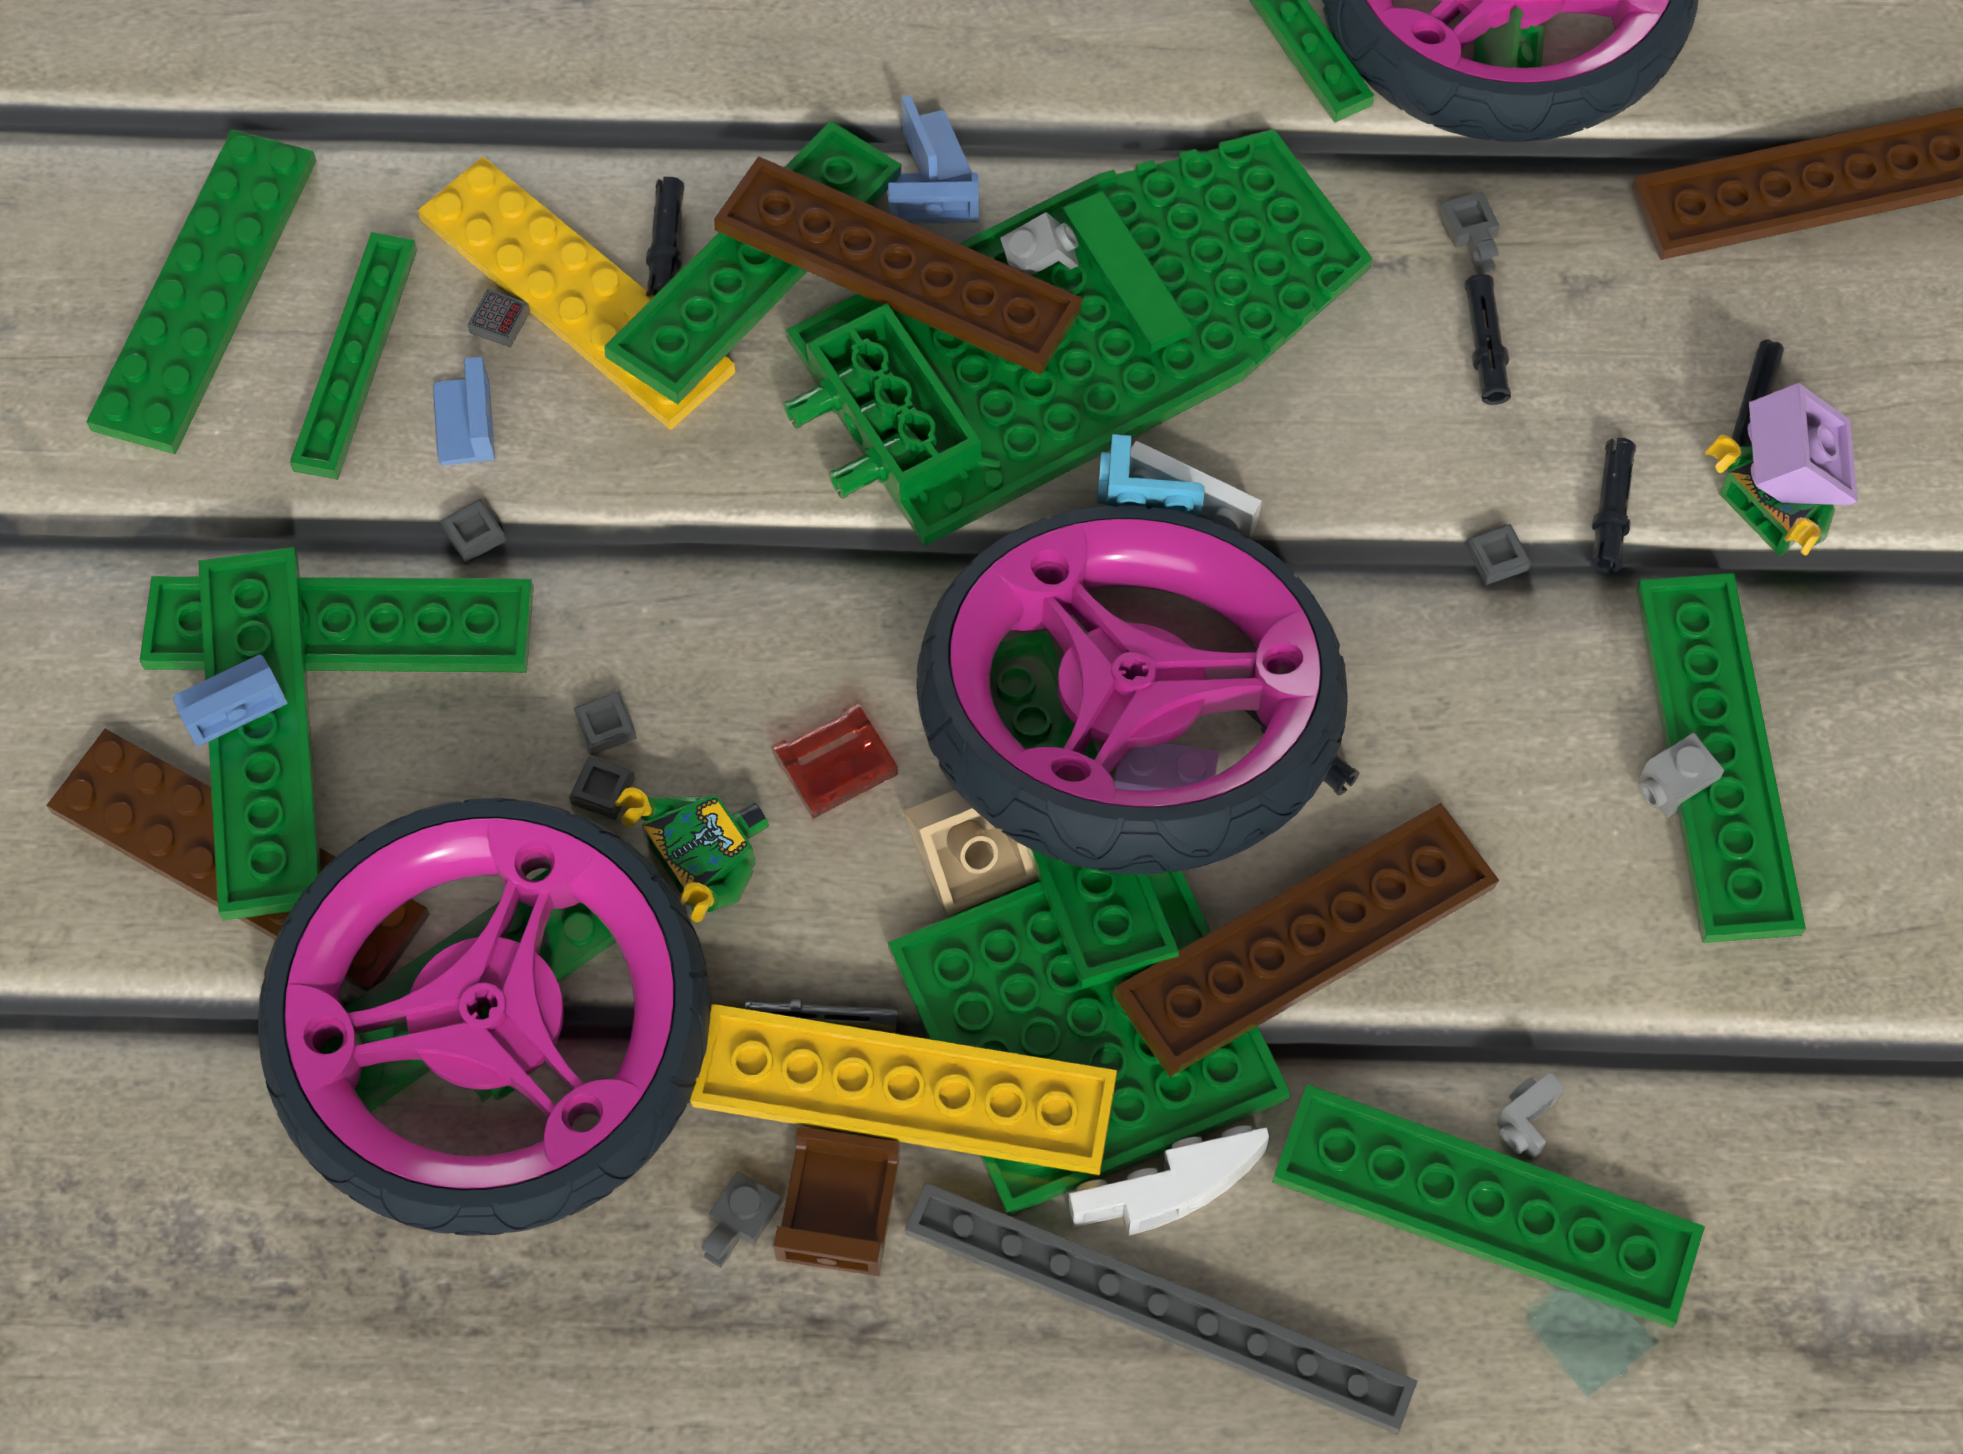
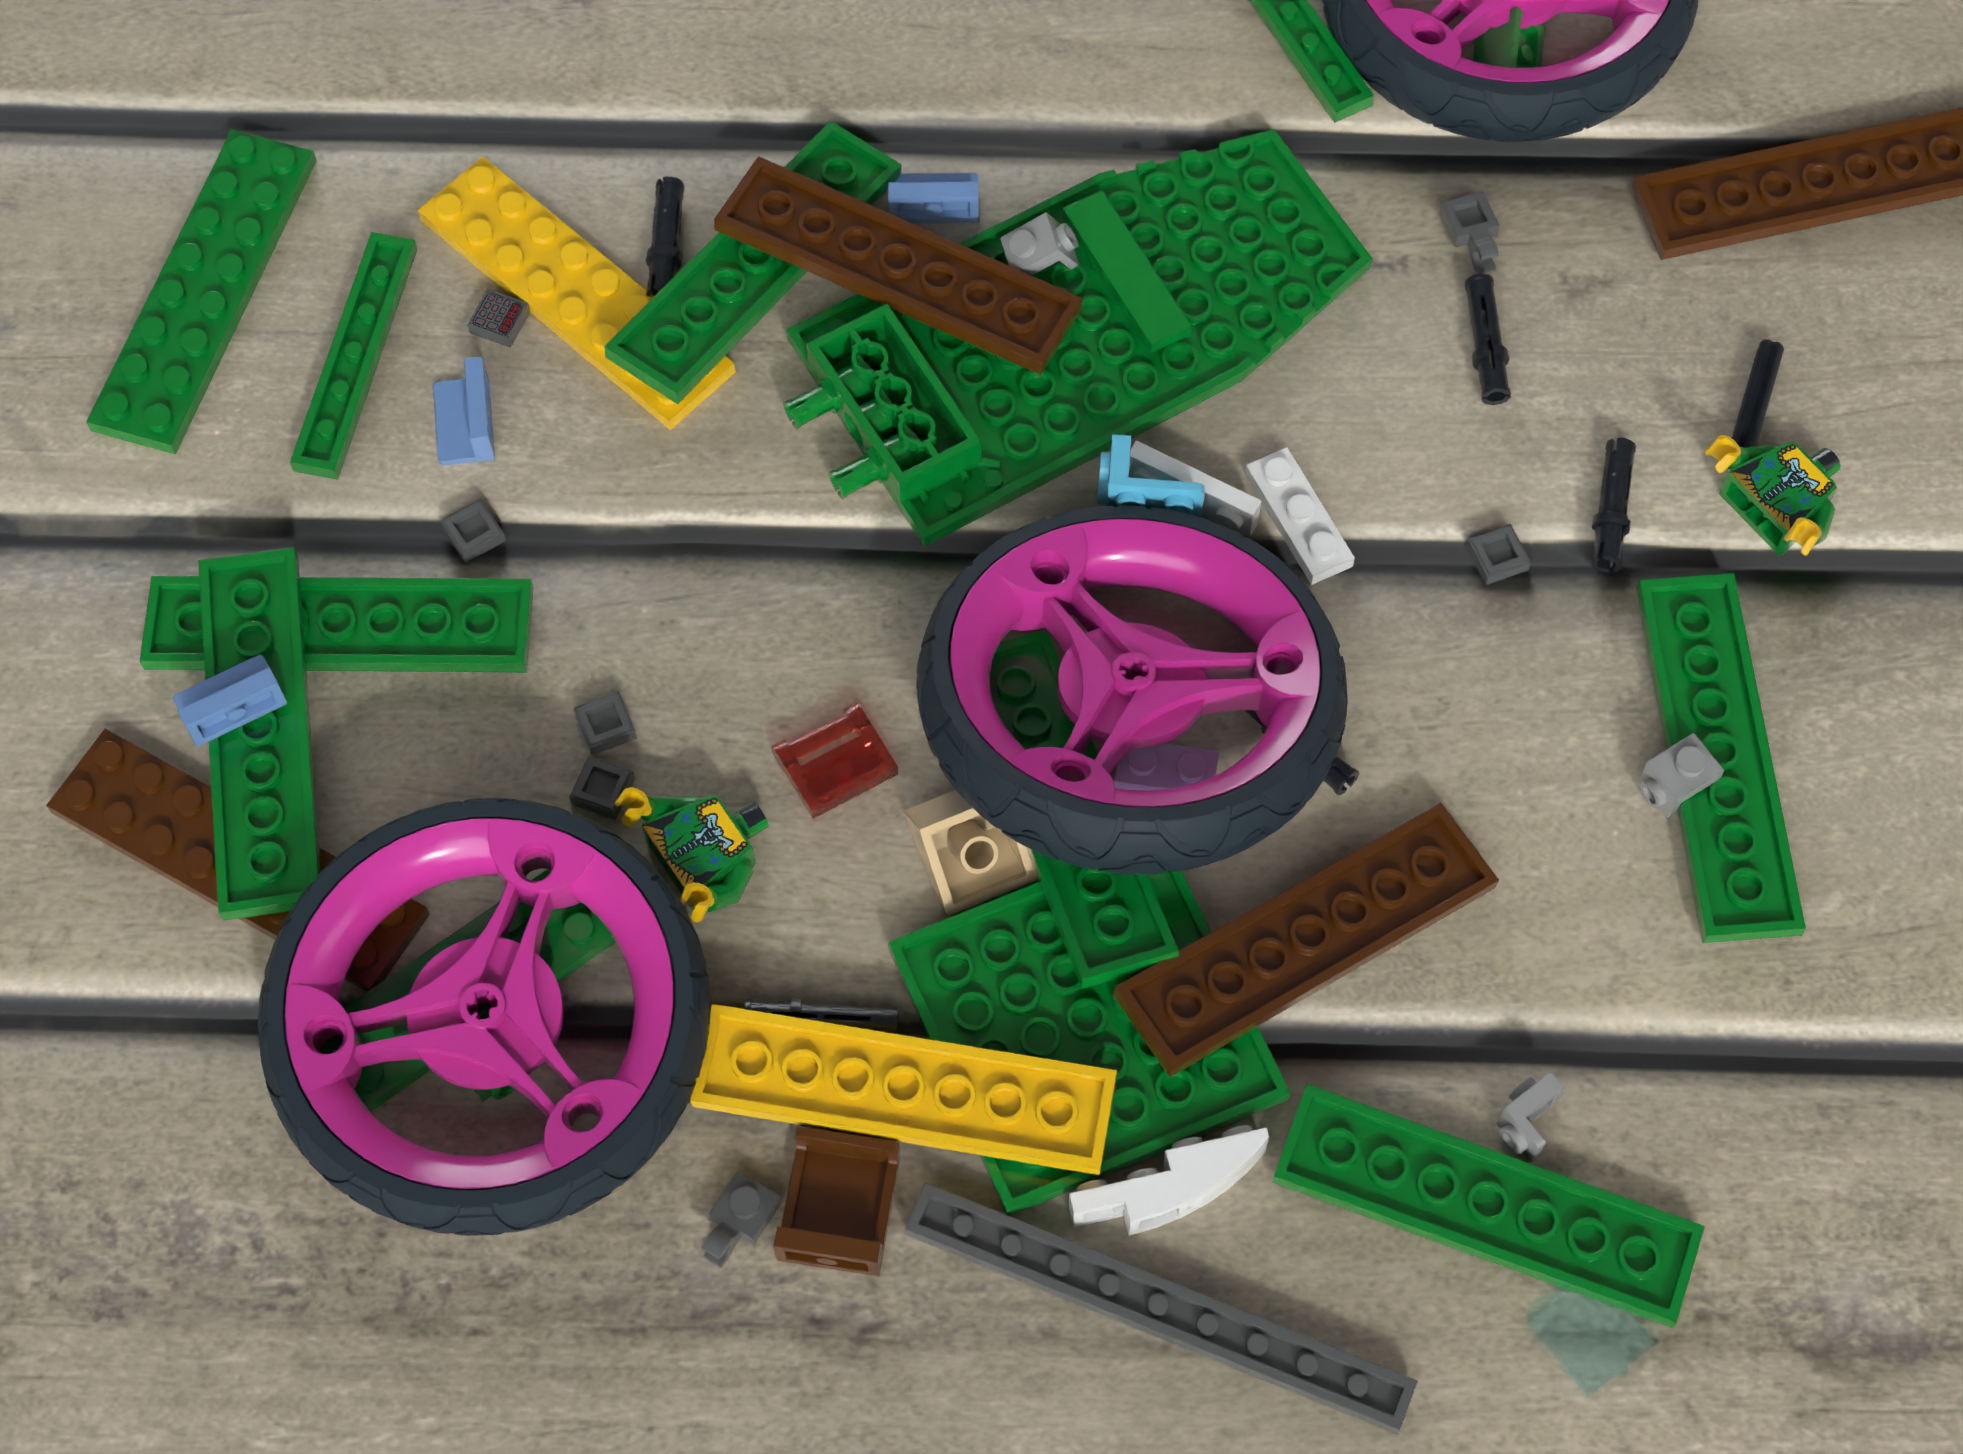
(933, 145): medium blue panel -> none
(1299, 516): none -> white plate
(1802, 448): lavender slope -> none

